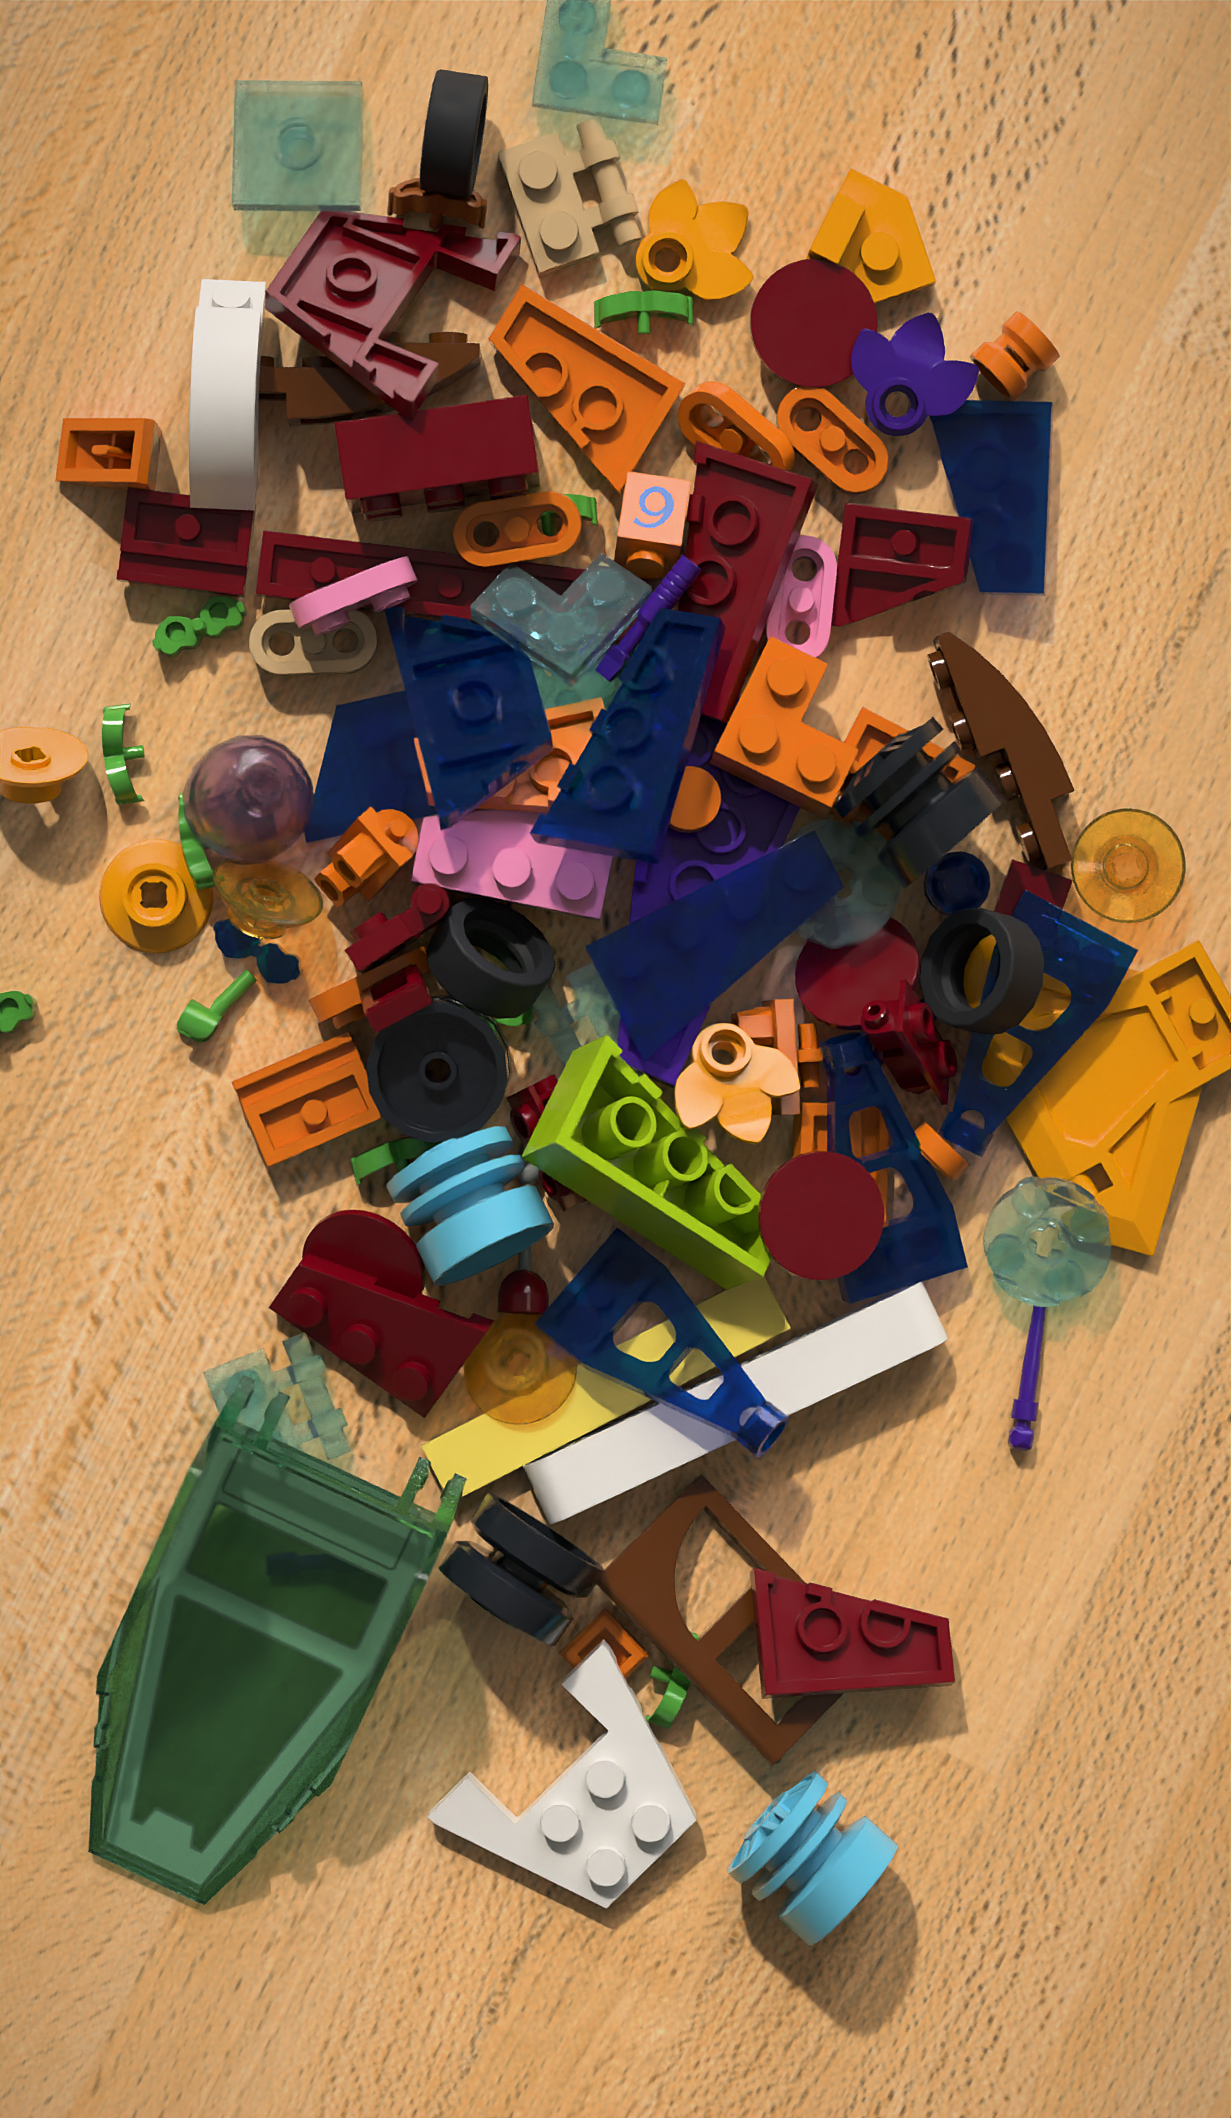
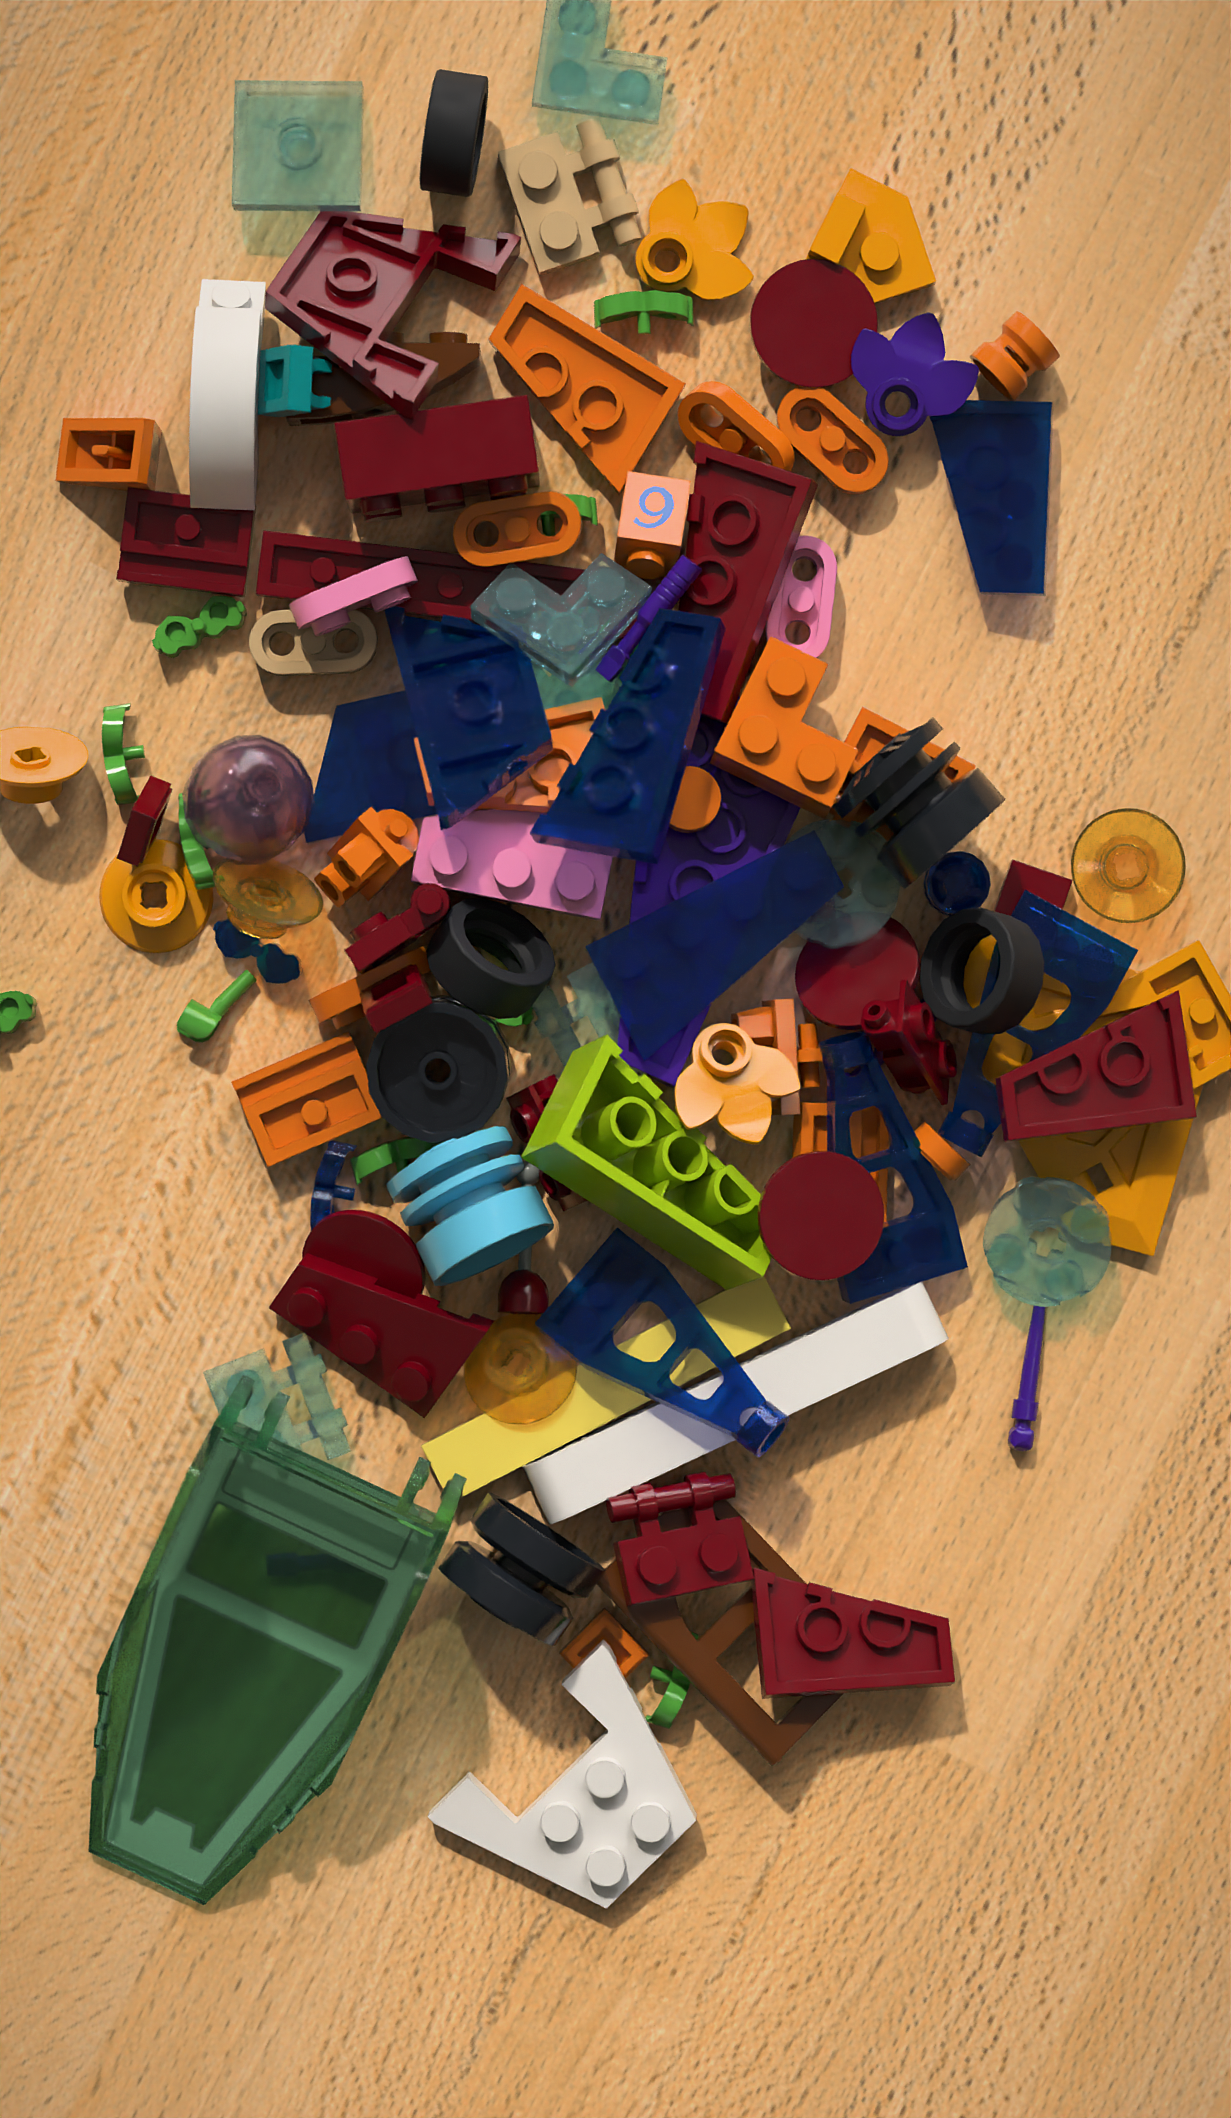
(145, 821): none -> dark red tile
(287, 381): none -> teal tile
(325, 1182): none -> clear blue piece
(410, 198): dark orange piece -> none
(682, 1559): none -> dark red plate
(812, 1858): medium azure wheel -> none
(896, 559): dark red wing -> none
(998, 719): reddish brown slope -> none
(1104, 1080): none -> dark red wing

